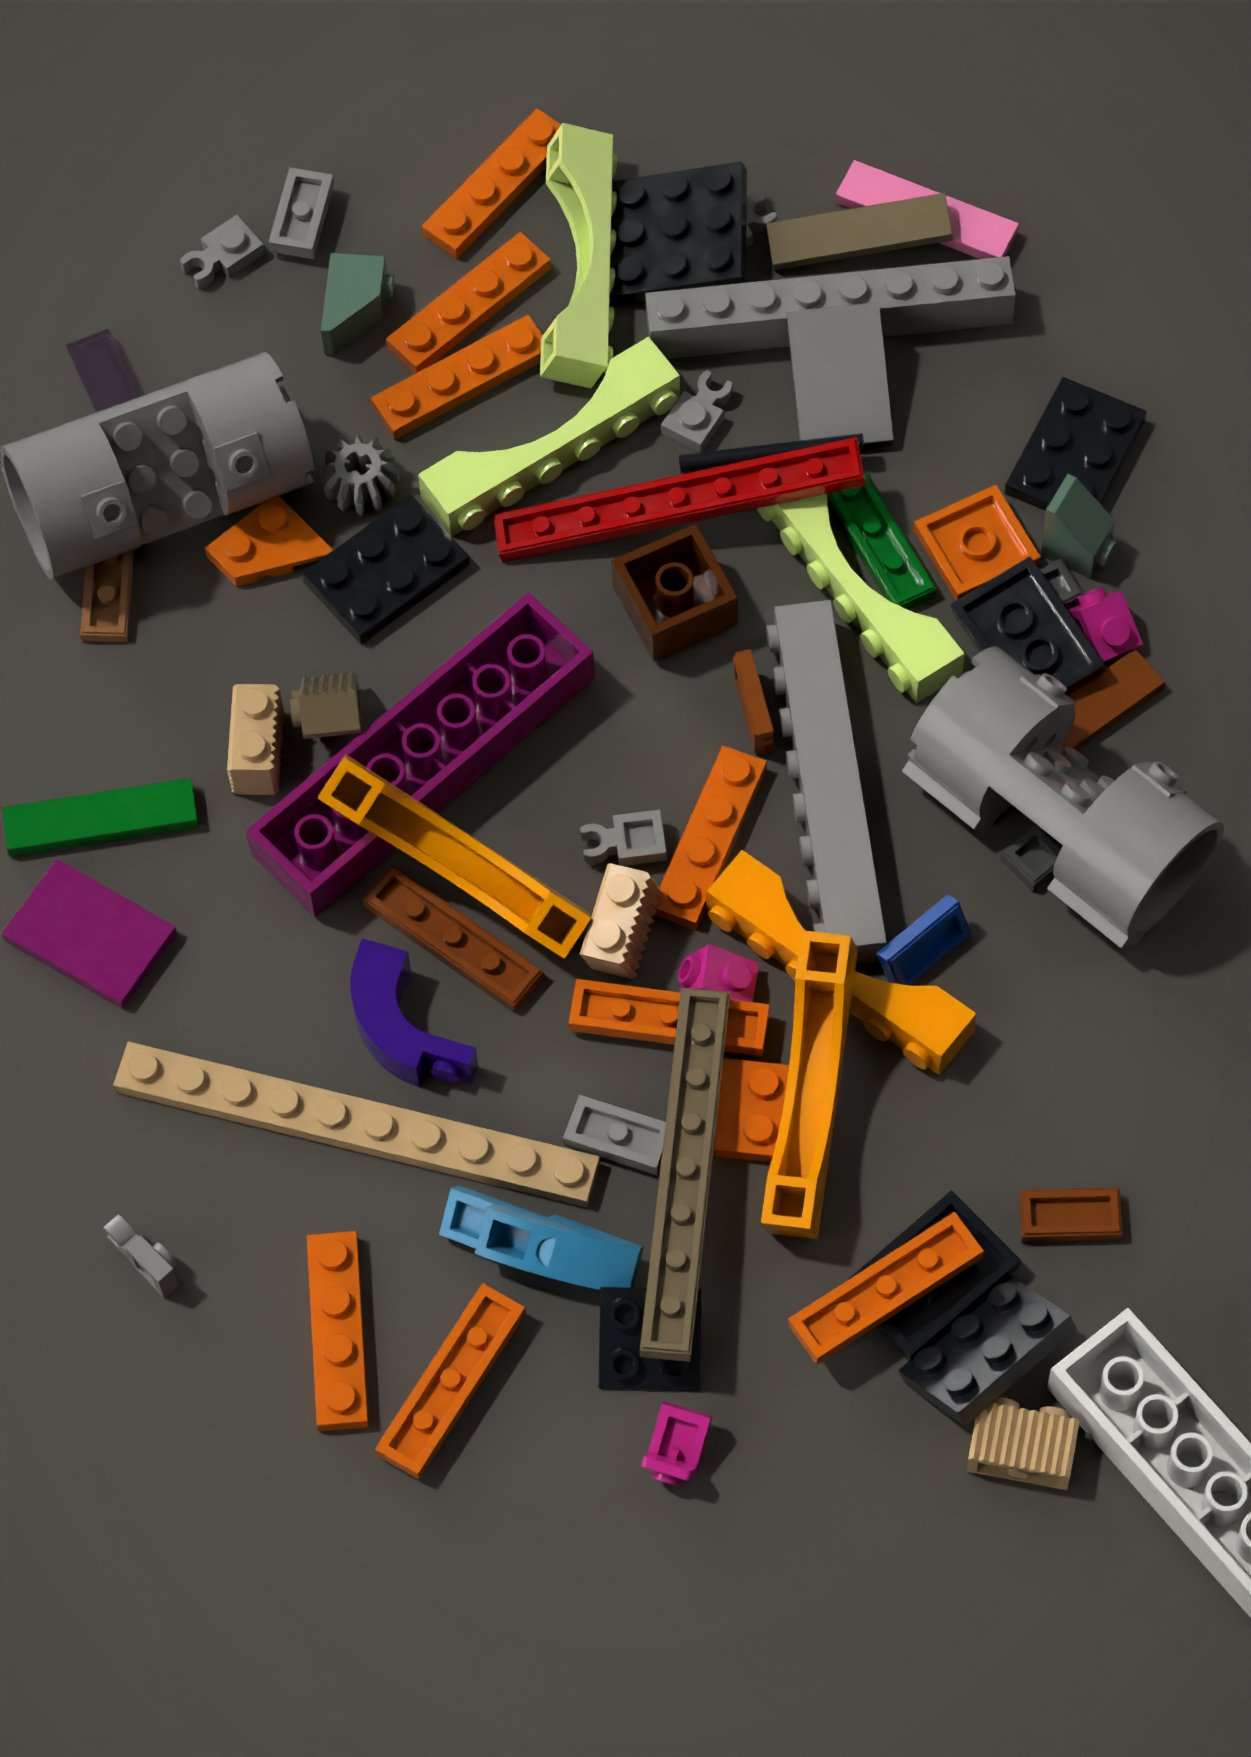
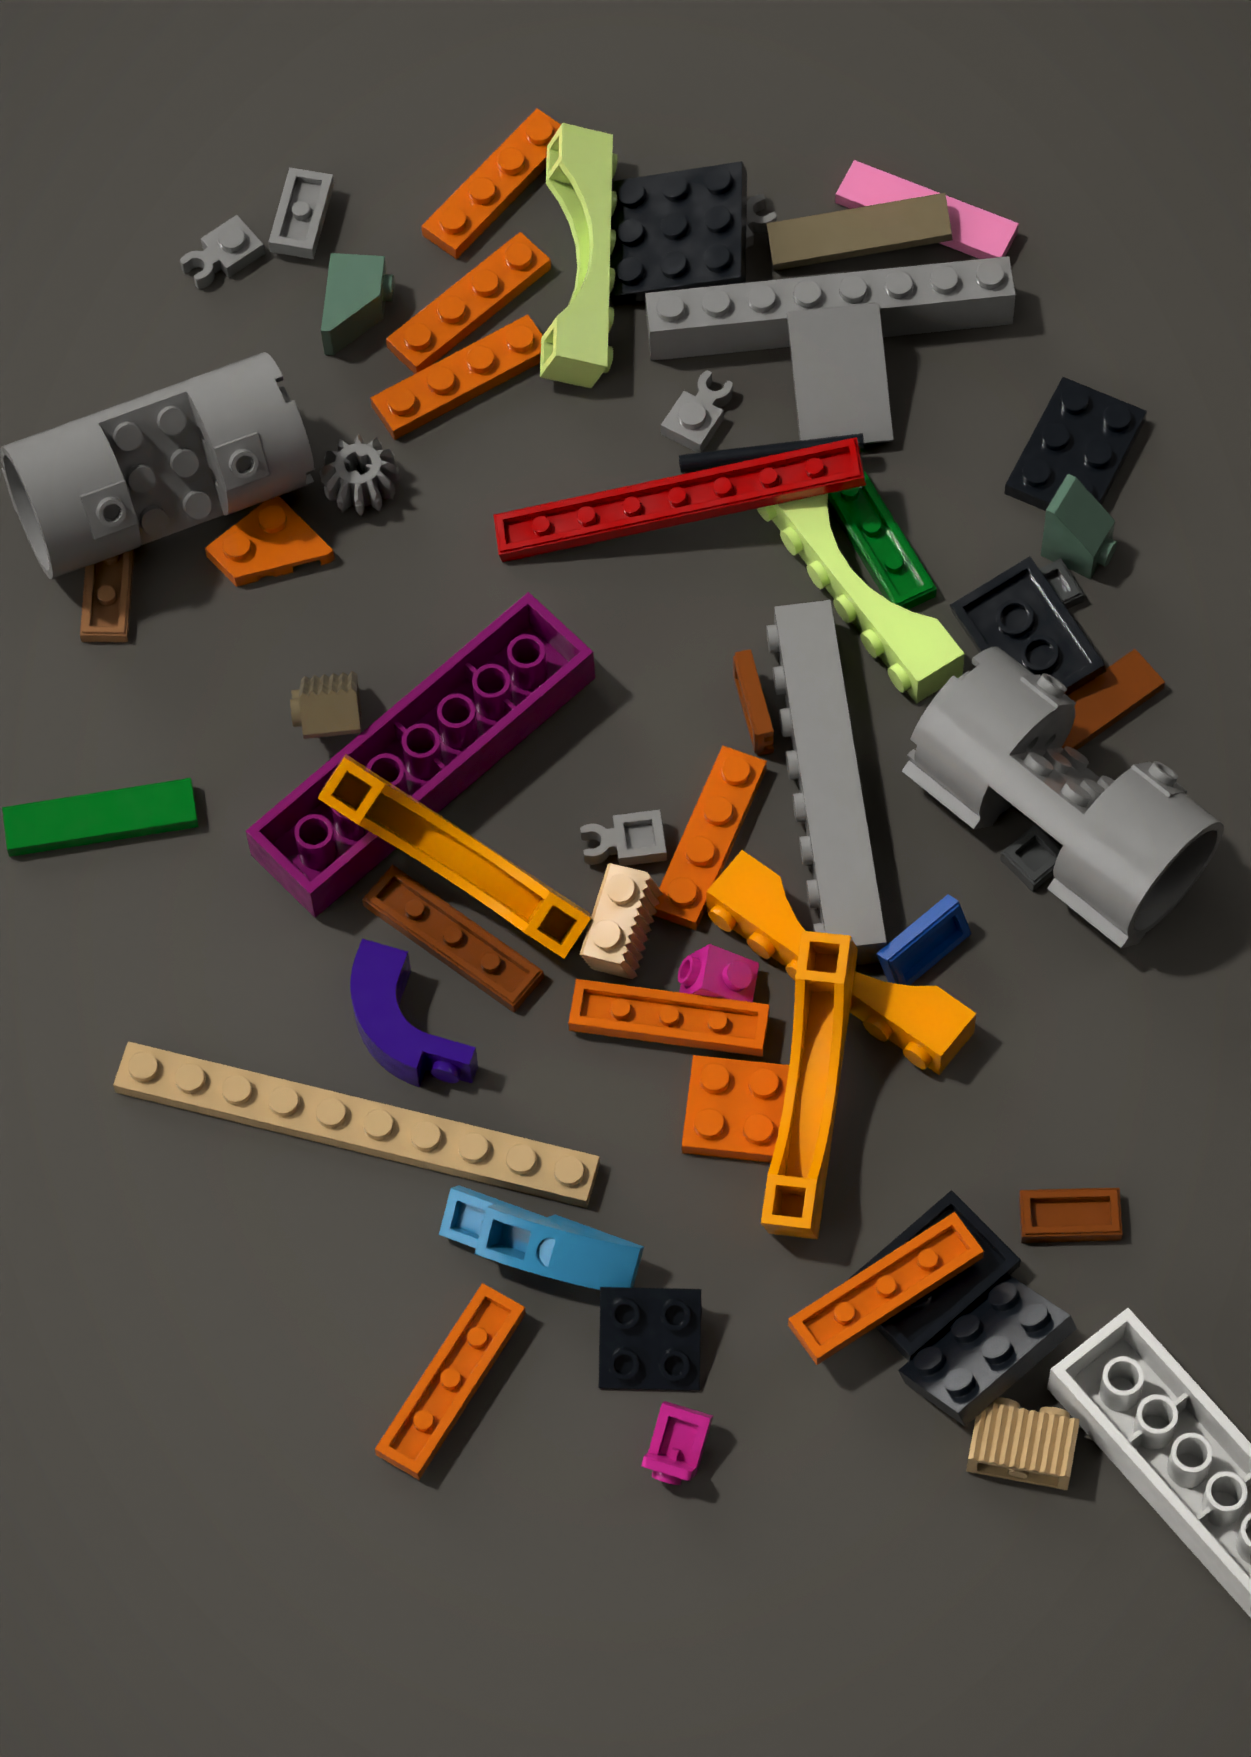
(89, 933): magenta tile -> none
(102, 370): clear purple tile -> none
(150, 1261): light grey plate -> none
(255, 739): tan brick -> none
(337, 1331): orange plate -> none
(386, 569): black plate -> none
(474, 484): yellowish green arch -> none
(616, 1134): light grey plate -> none
(674, 592): reddish brown brick -> none
(685, 1175): dark tan tile -> none
(974, 540): orange plate -> none
(1107, 622): dark pink bracket -> none

